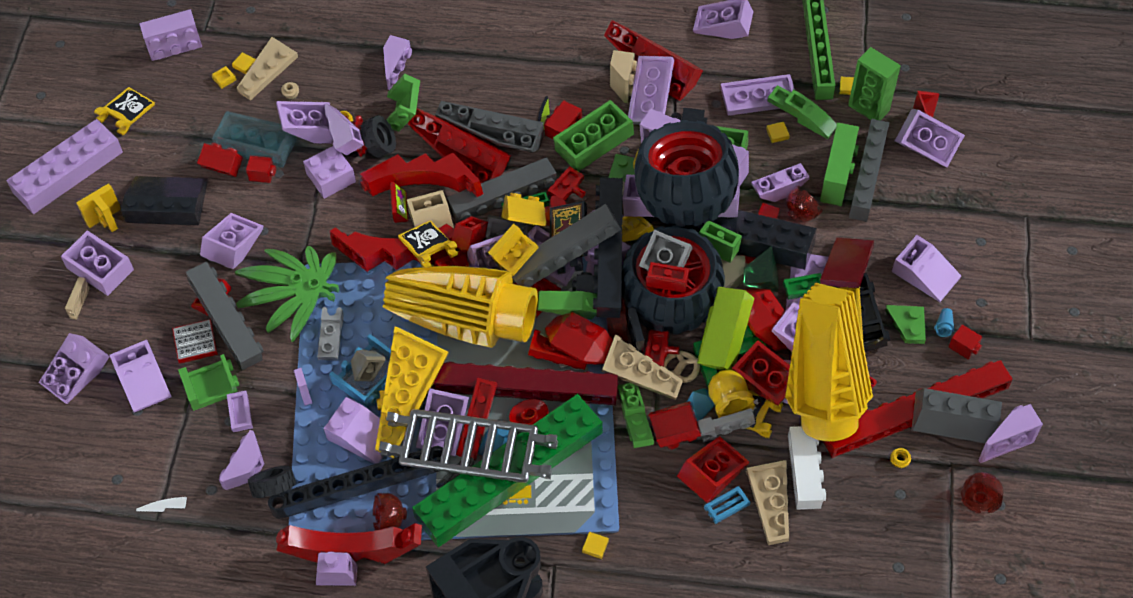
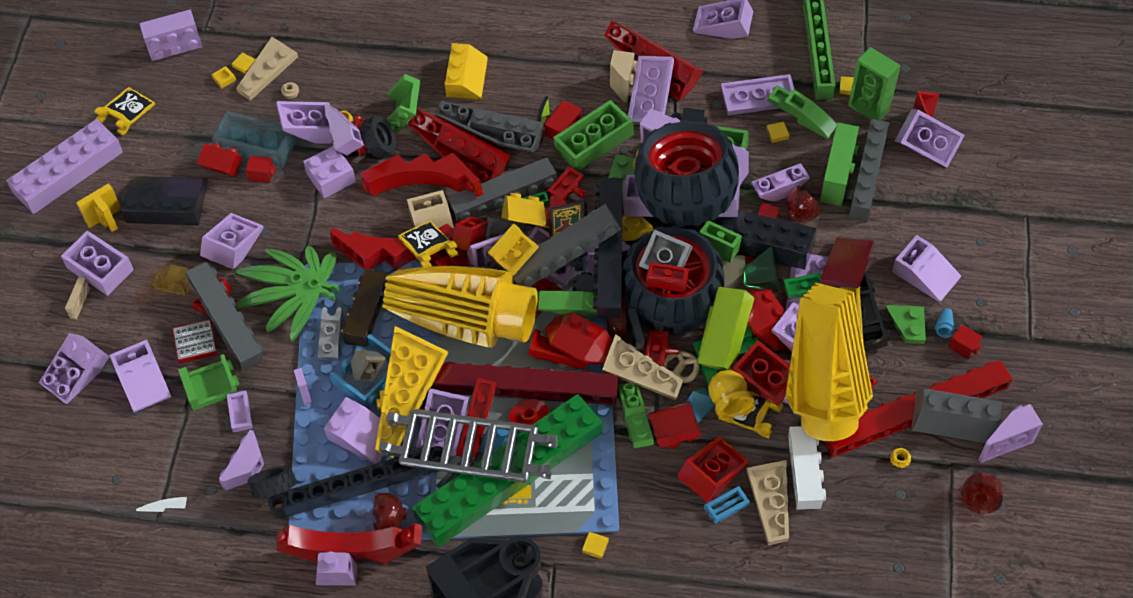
(171, 279): none -> clear yellow slope
(365, 308): none -> dark brown brick
(395, 55): lavender slope -> none
(398, 203): slope -> none
(465, 72): none -> yellow slope
(725, 425): light grey plate -> none

